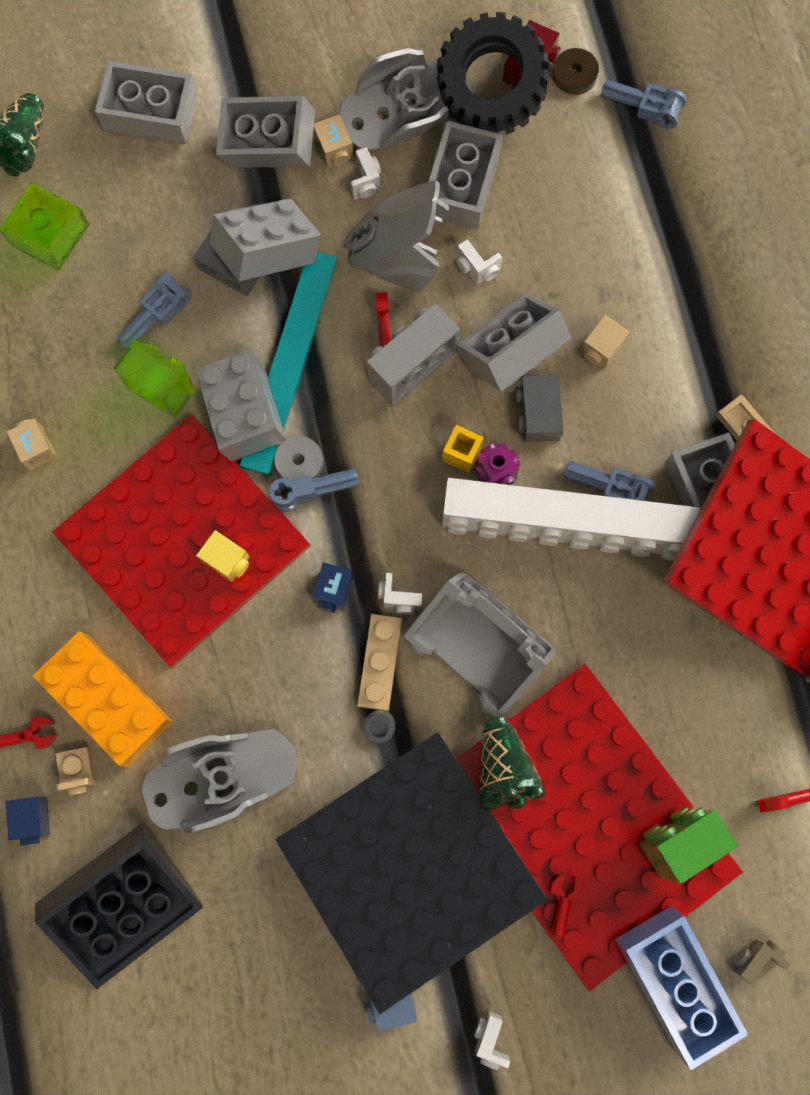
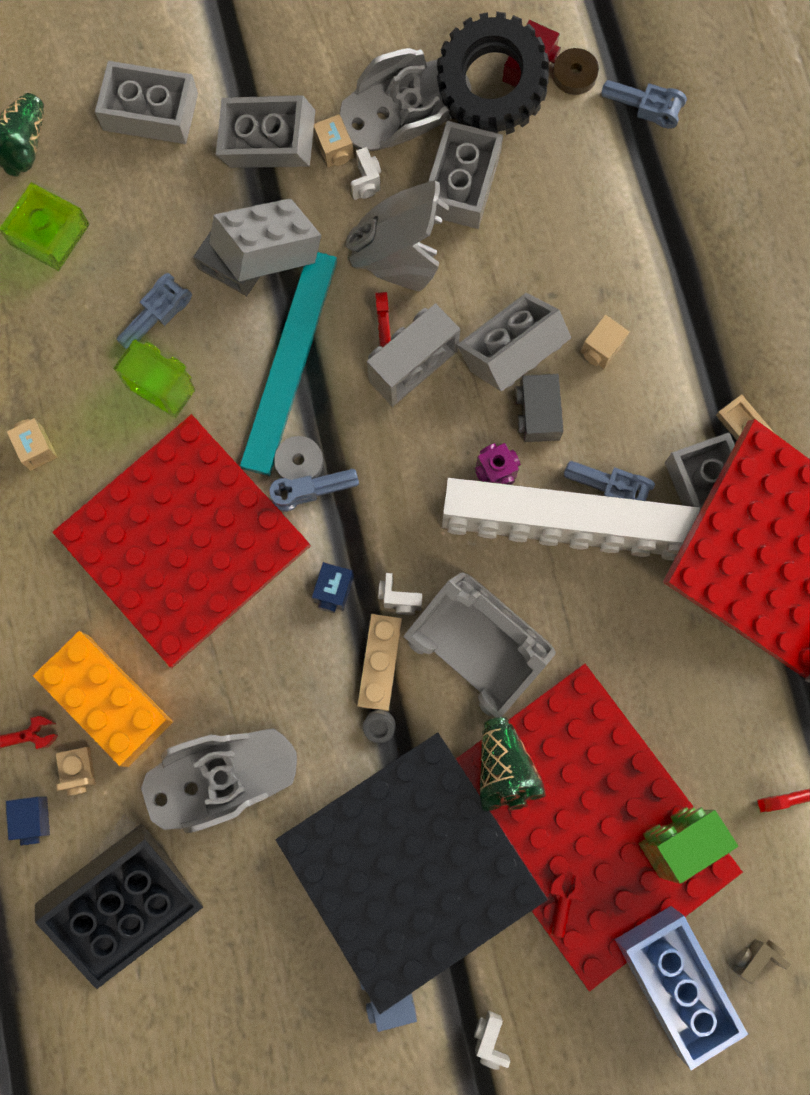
(224, 556): light yellow brick -> none
(240, 405): light grey brick -> none
(462, 449): yellow brick -> none
(471, 262): white bracket -> none

